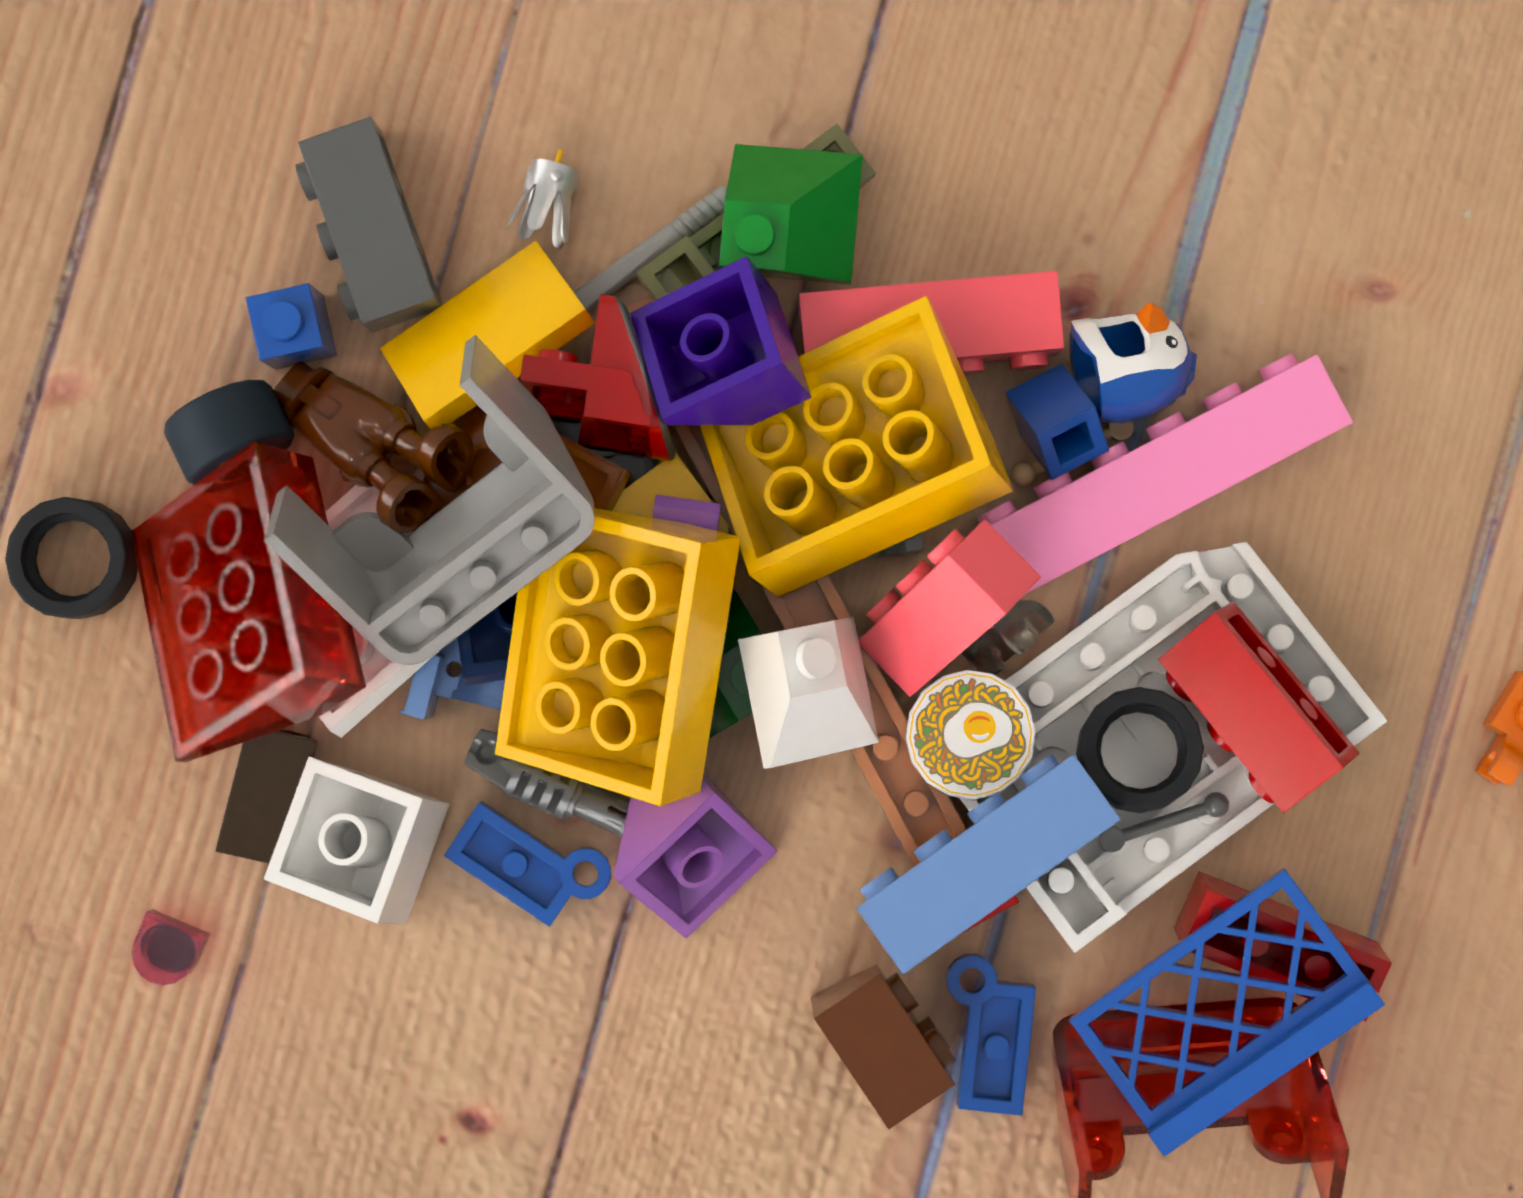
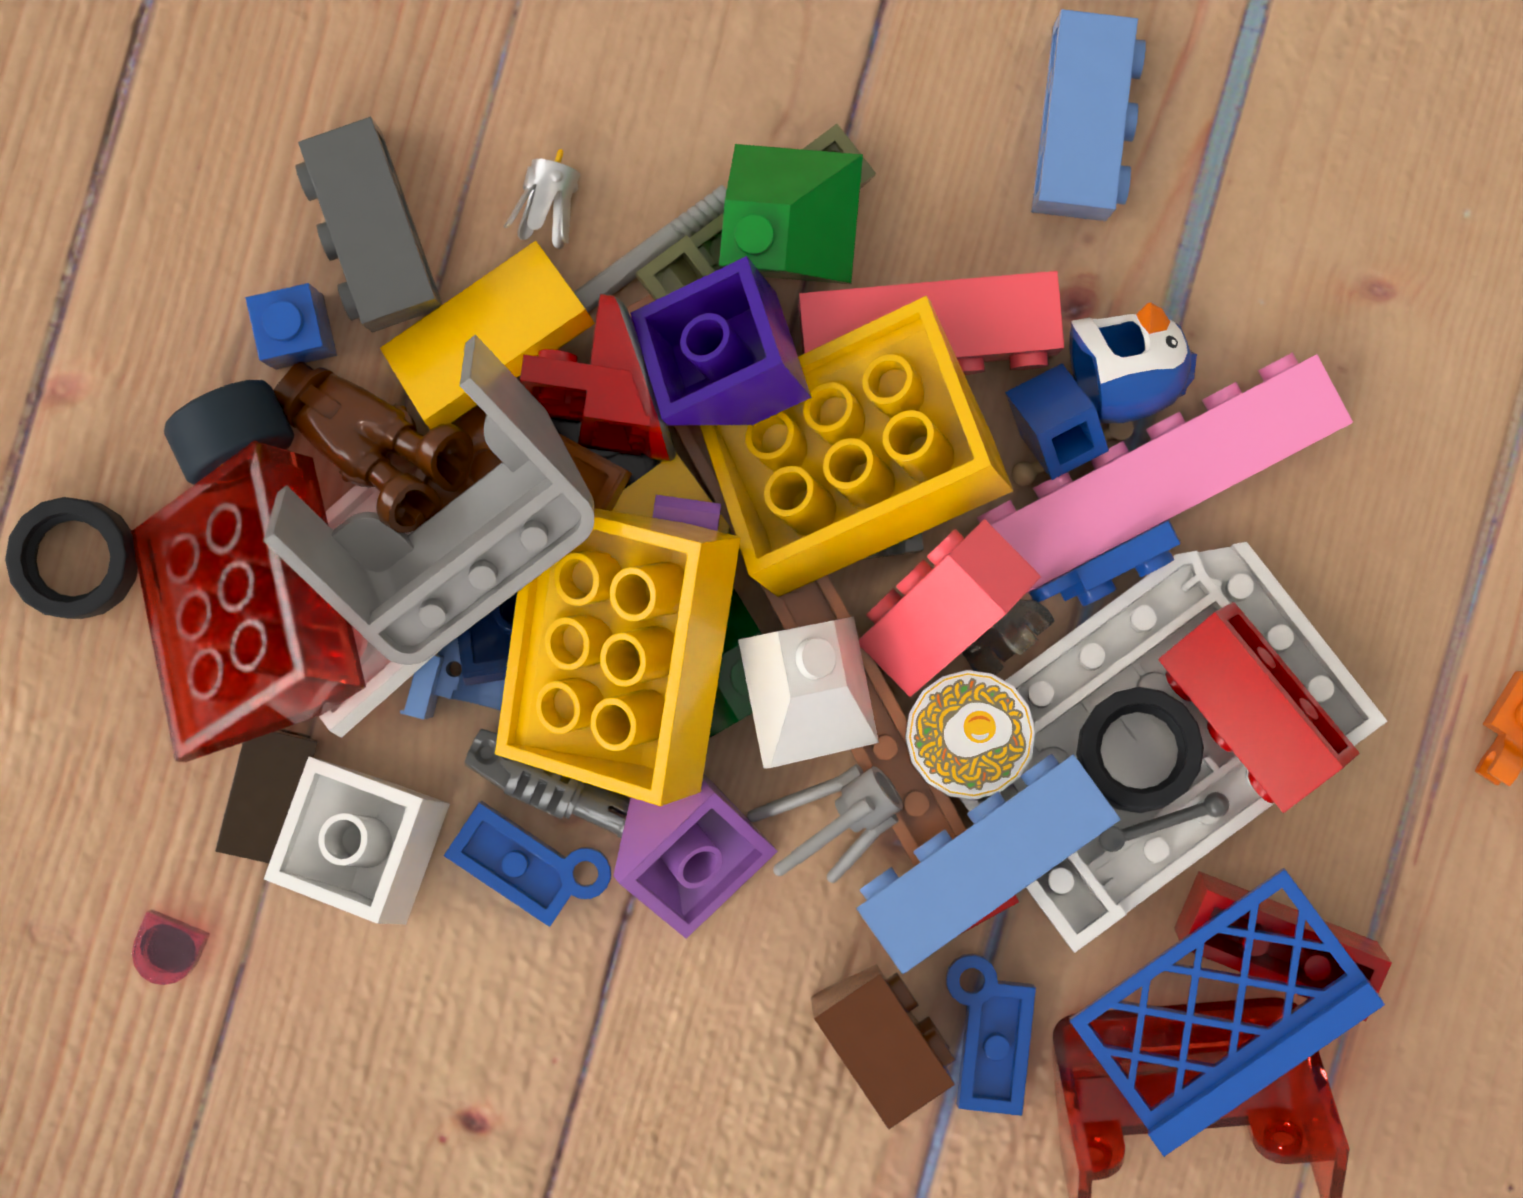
(866, 802): none -> light grey plant
(1087, 115): none -> medium blue brick
(1094, 578): none -> blue hinge

